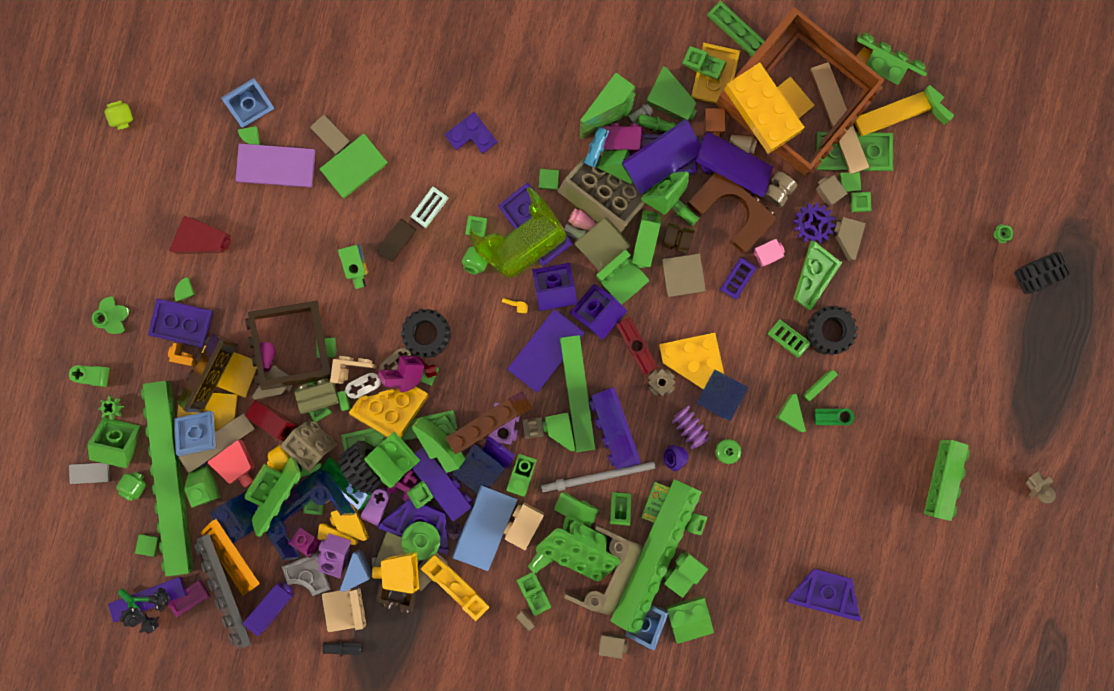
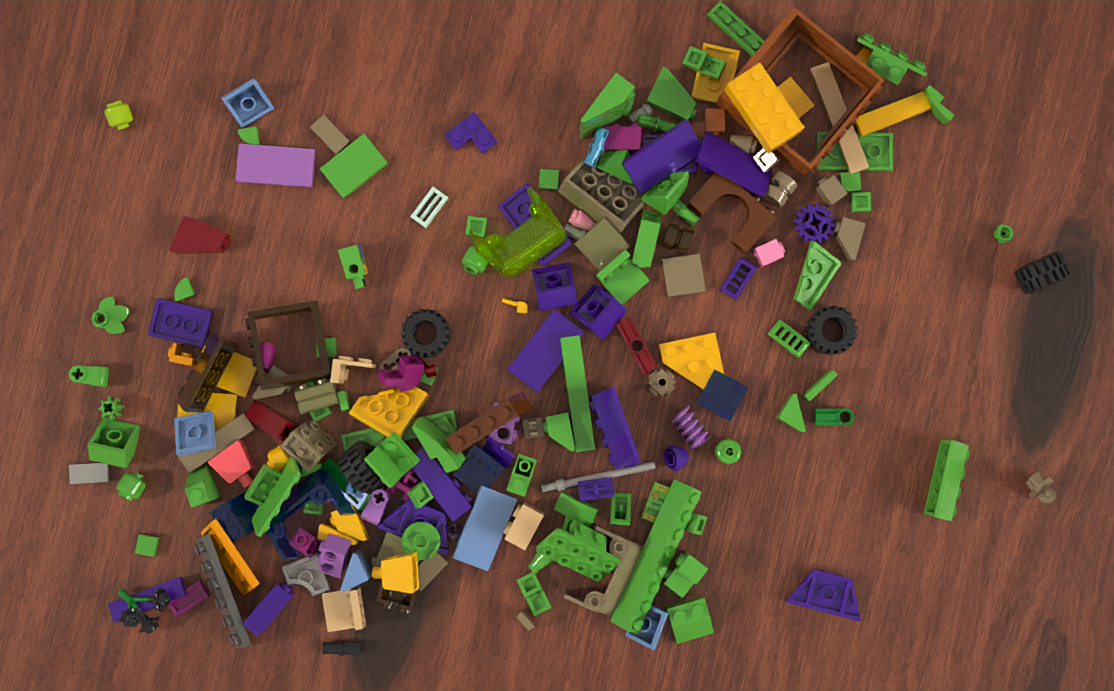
(168, 479): bright green brick -> none
(360, 382): white beam -> none
(396, 240): dark brown slope -> none
(455, 586): yellow slope -> none
(596, 488): none -> dark purple hips
(612, 645): dark tan brick -> none
(765, 160): none -> tile

